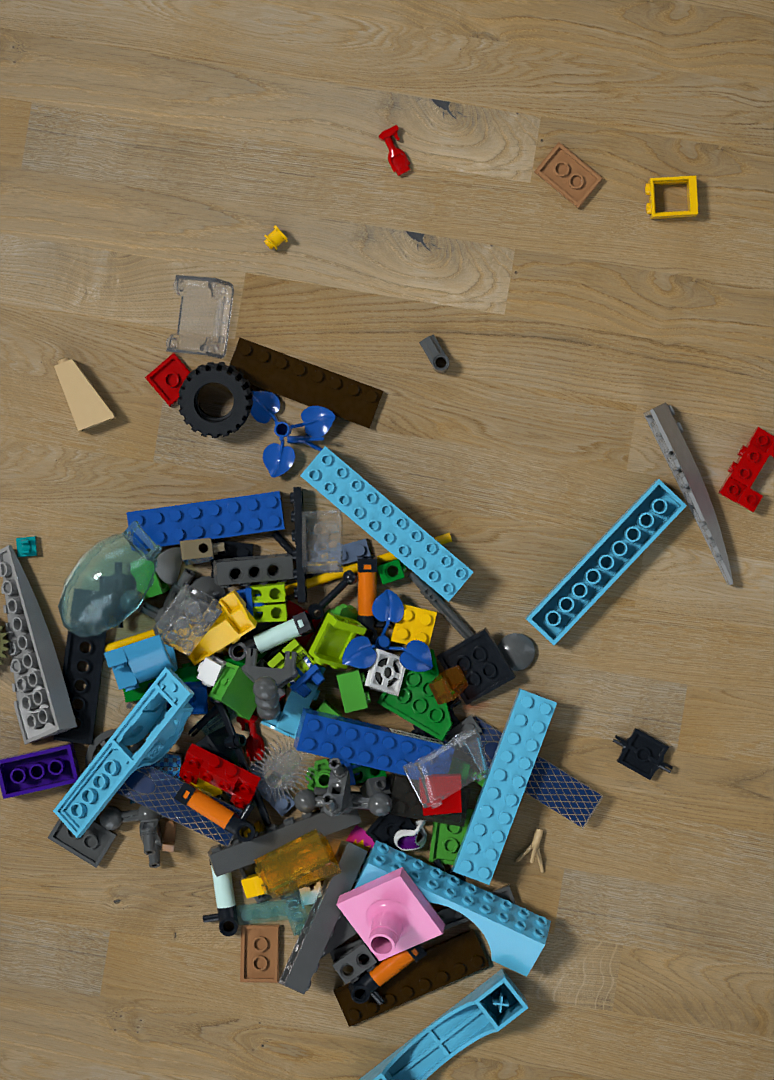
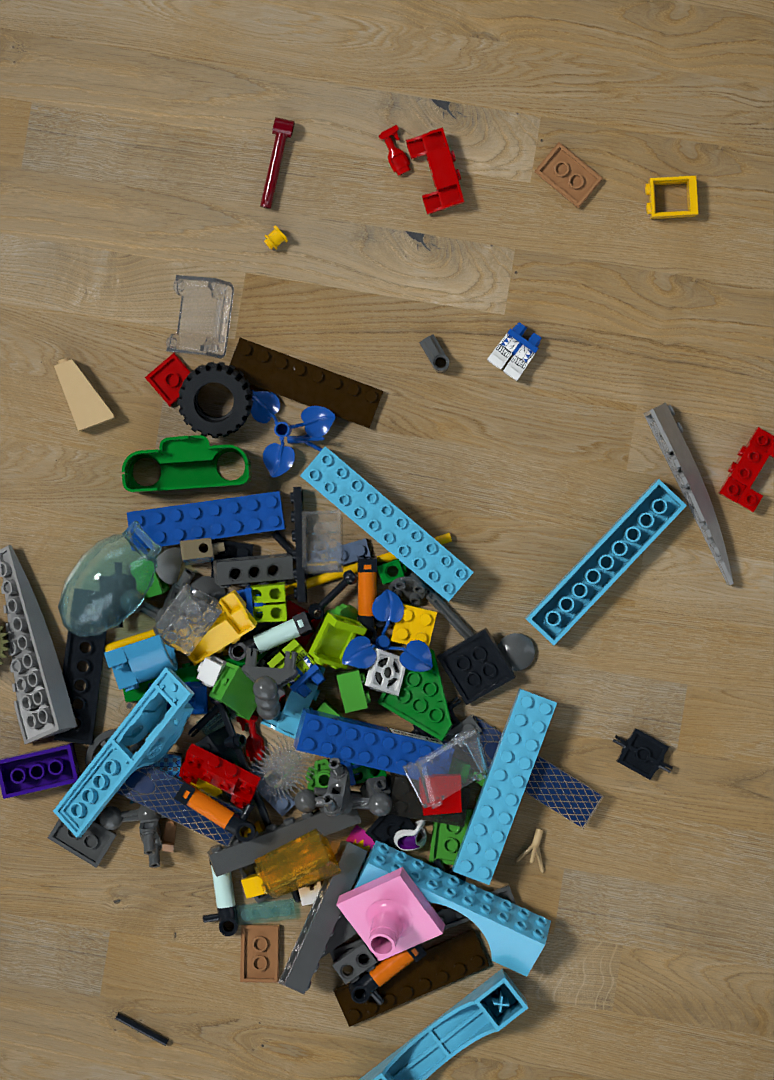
(26, 546): teal tile -> none
(142, 1029): none -> black bar
(185, 464): none -> green piece
(282, 129): none -> dark red piece
(295, 910): clear light blue plate -> none
(409, 589): none -> dark grey dish
(442, 169): none -> red bracket
(448, 685): clear orange panel -> none
(519, 347): none -> hips

